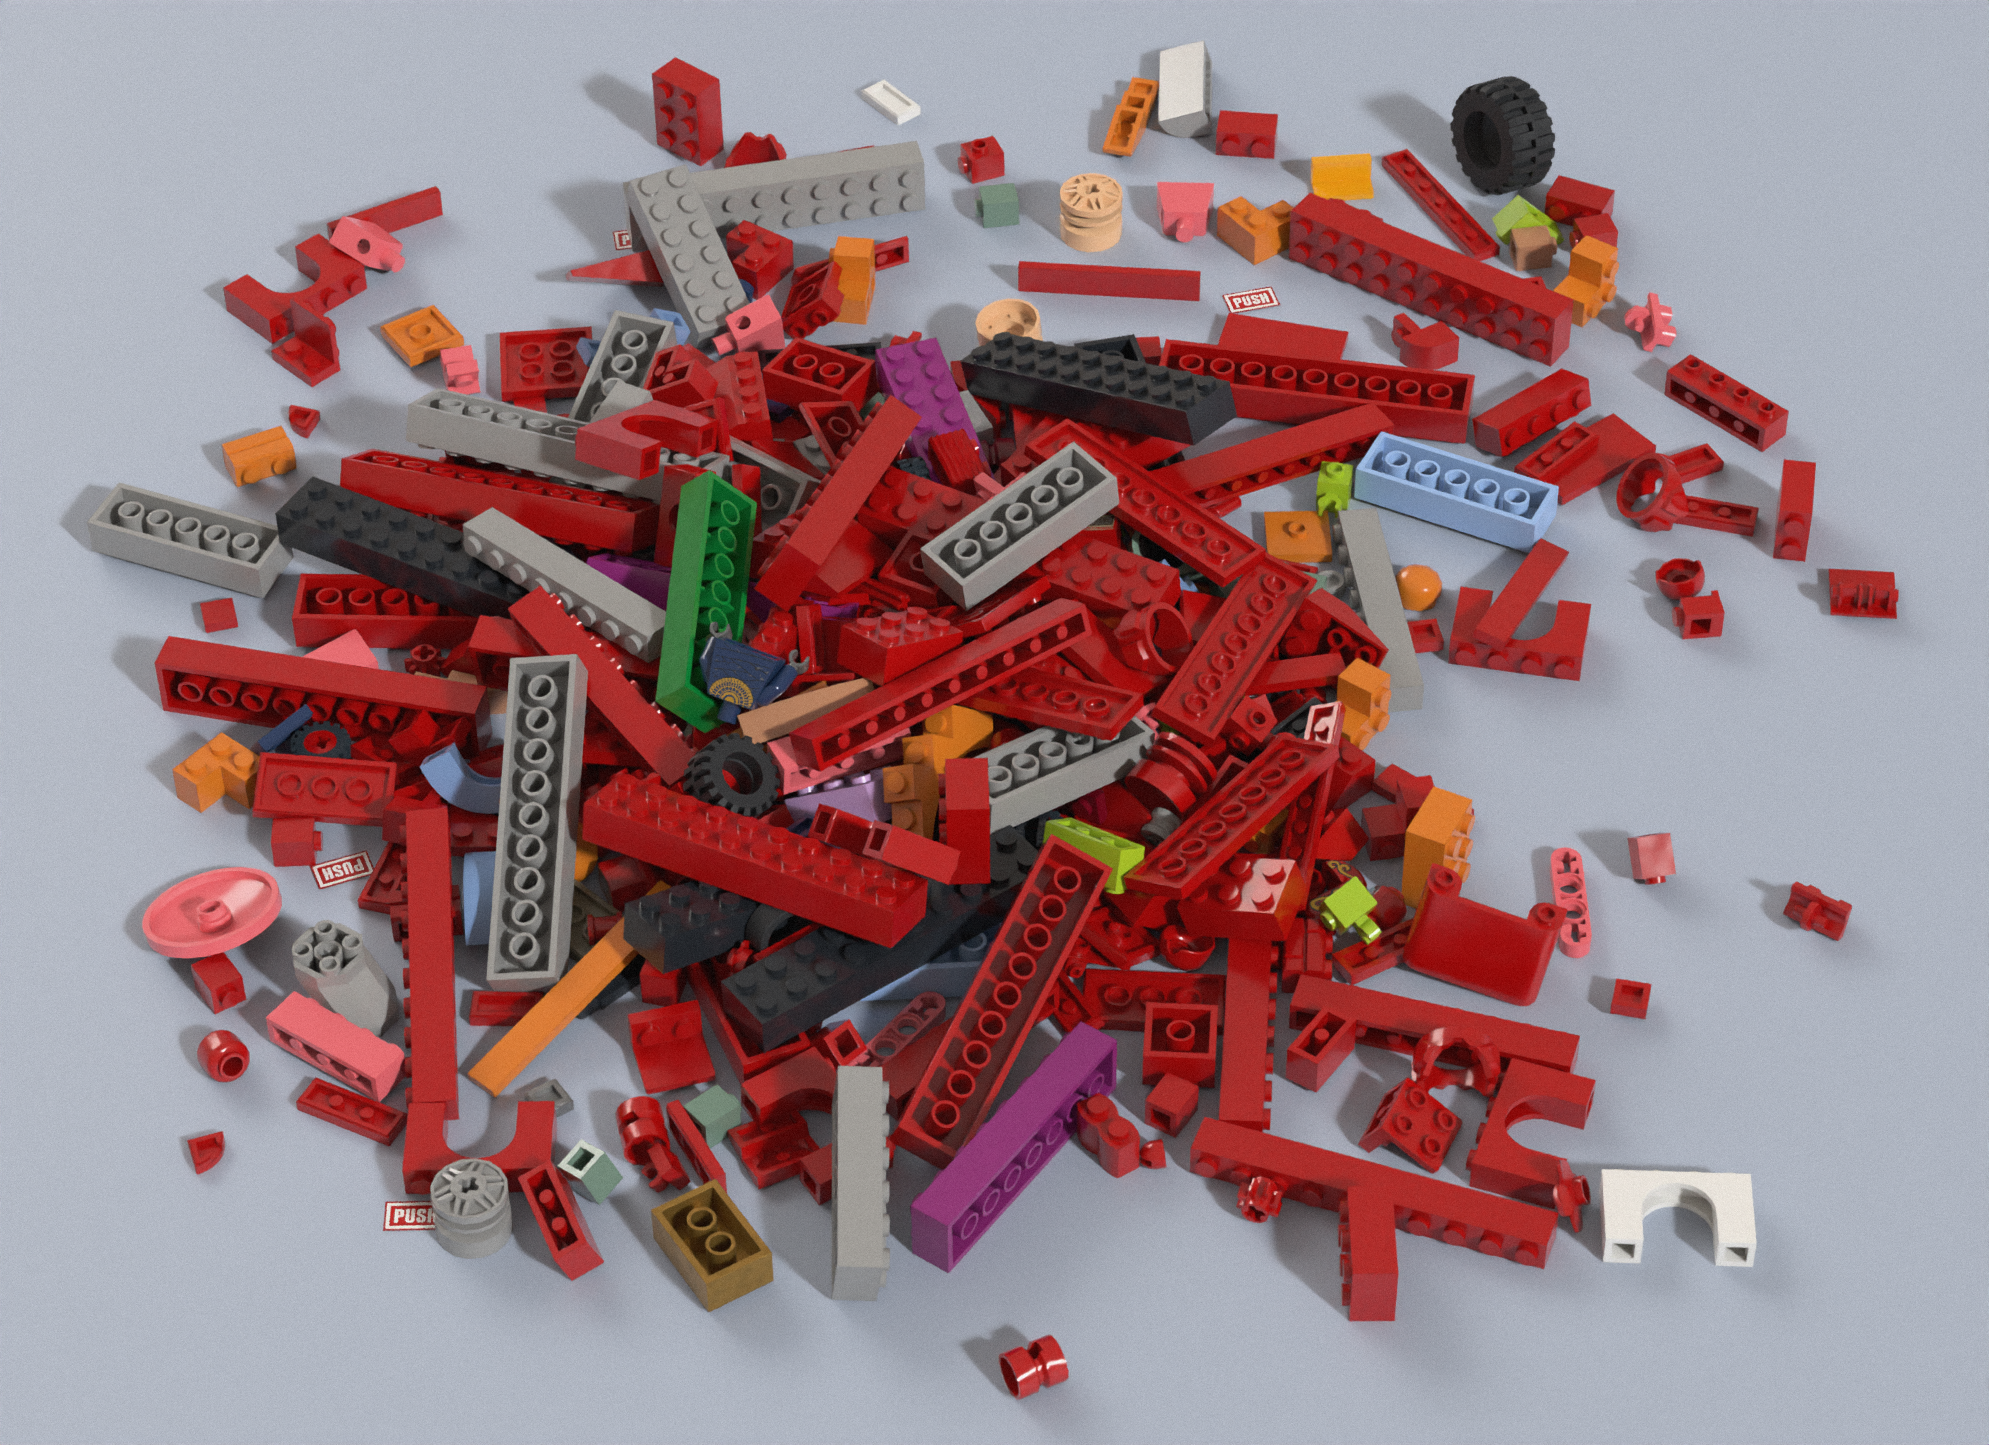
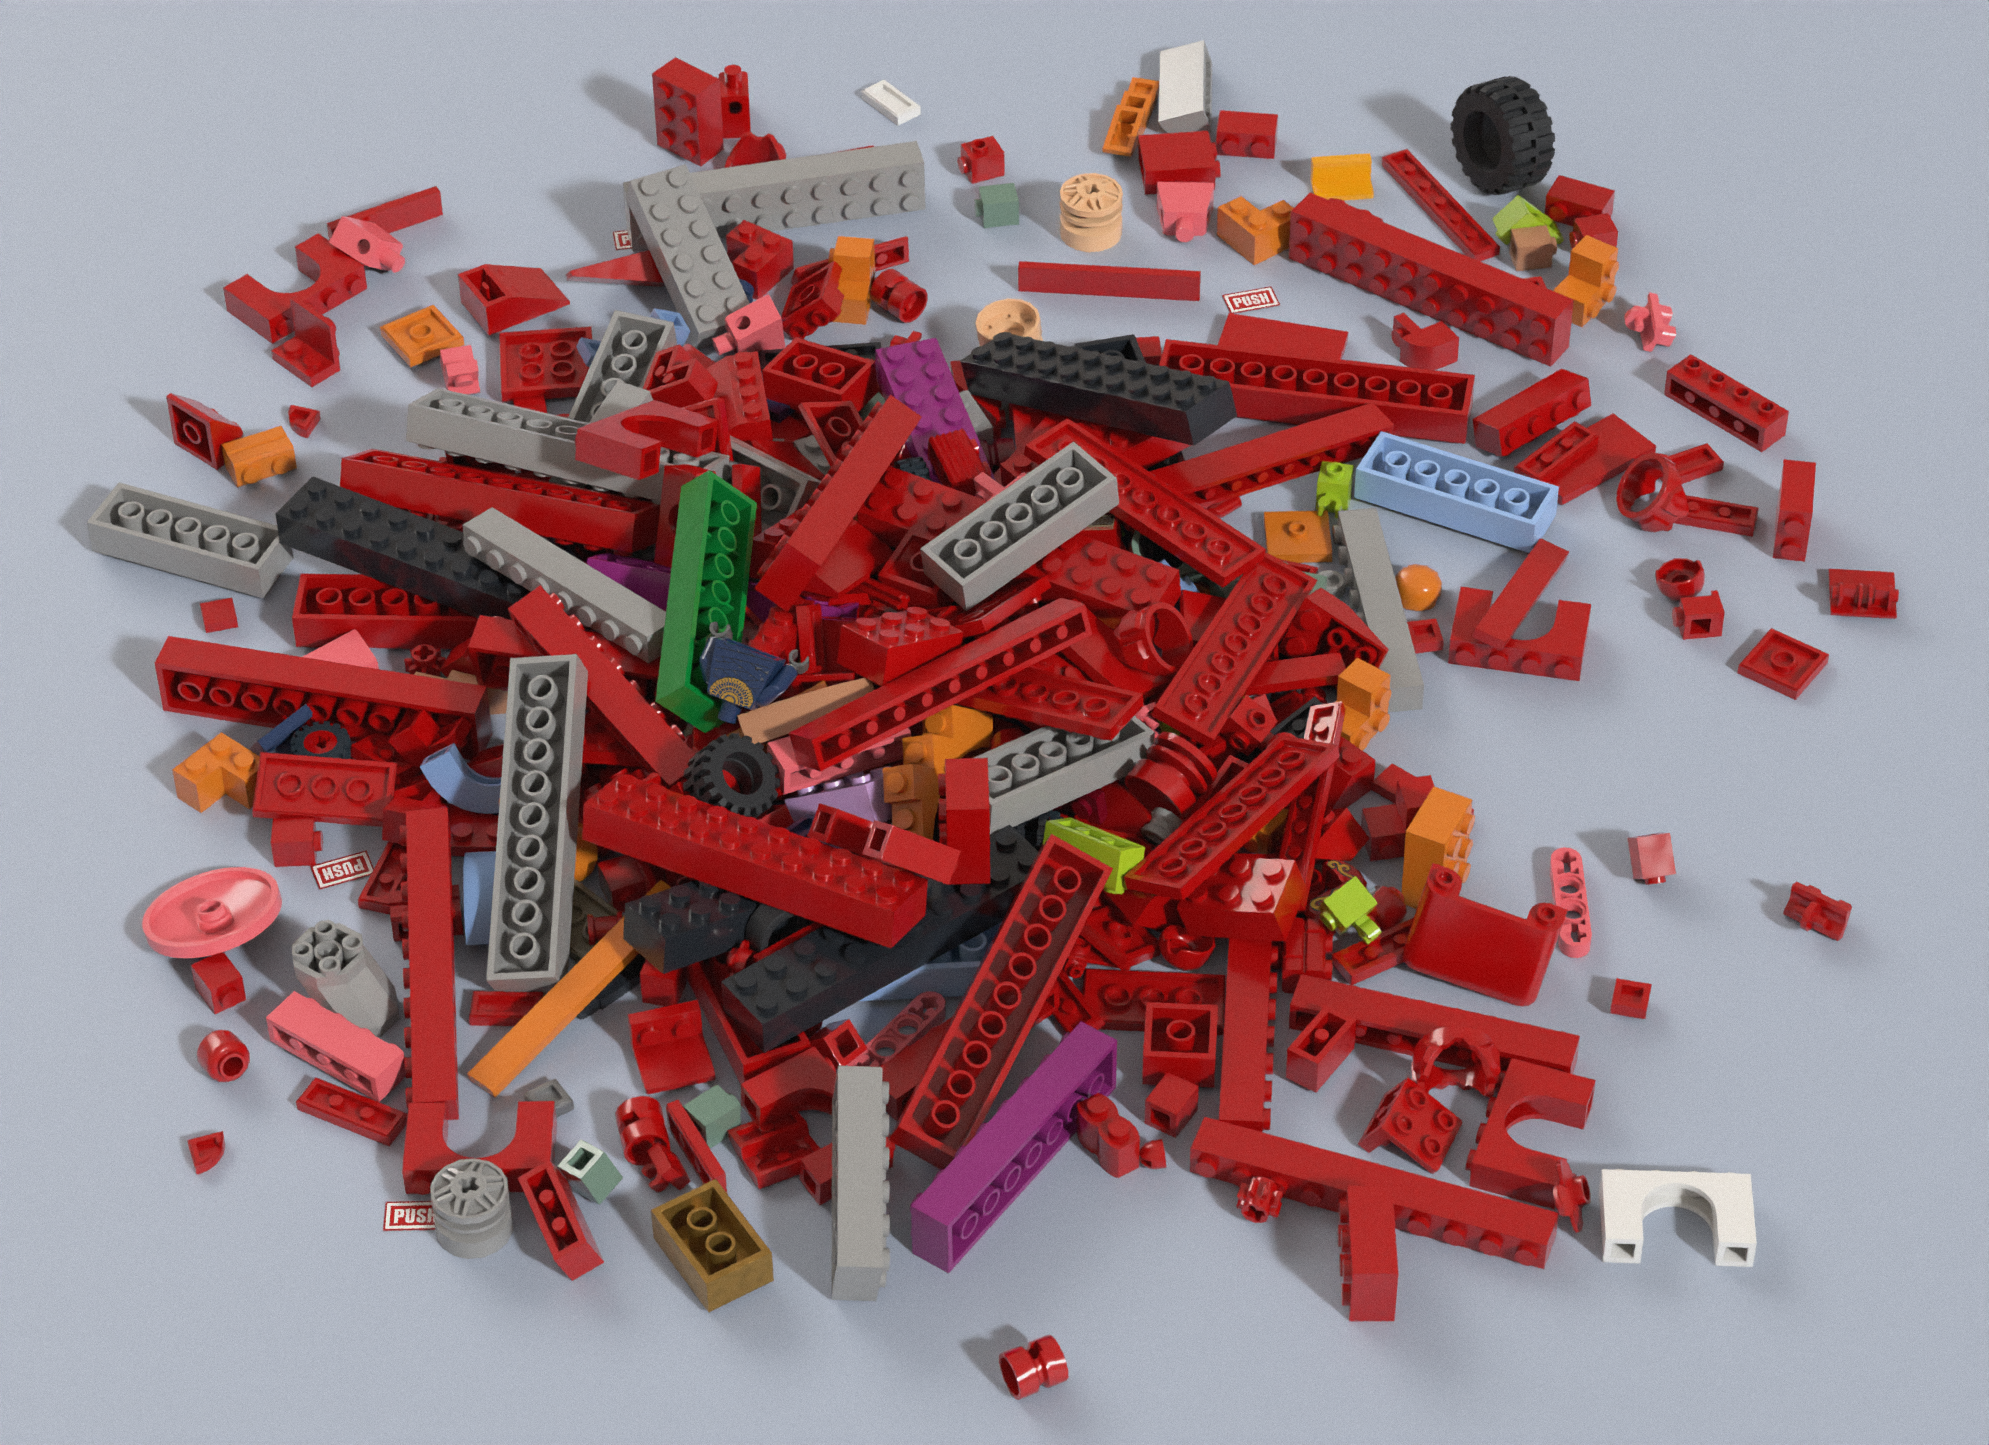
(200, 429): none -> red slope
(508, 295): none -> red slope
(734, 93): none -> red torso
(898, 295): none -> red wheel
(1177, 159): none -> red brick
(1783, 663): none -> red tile

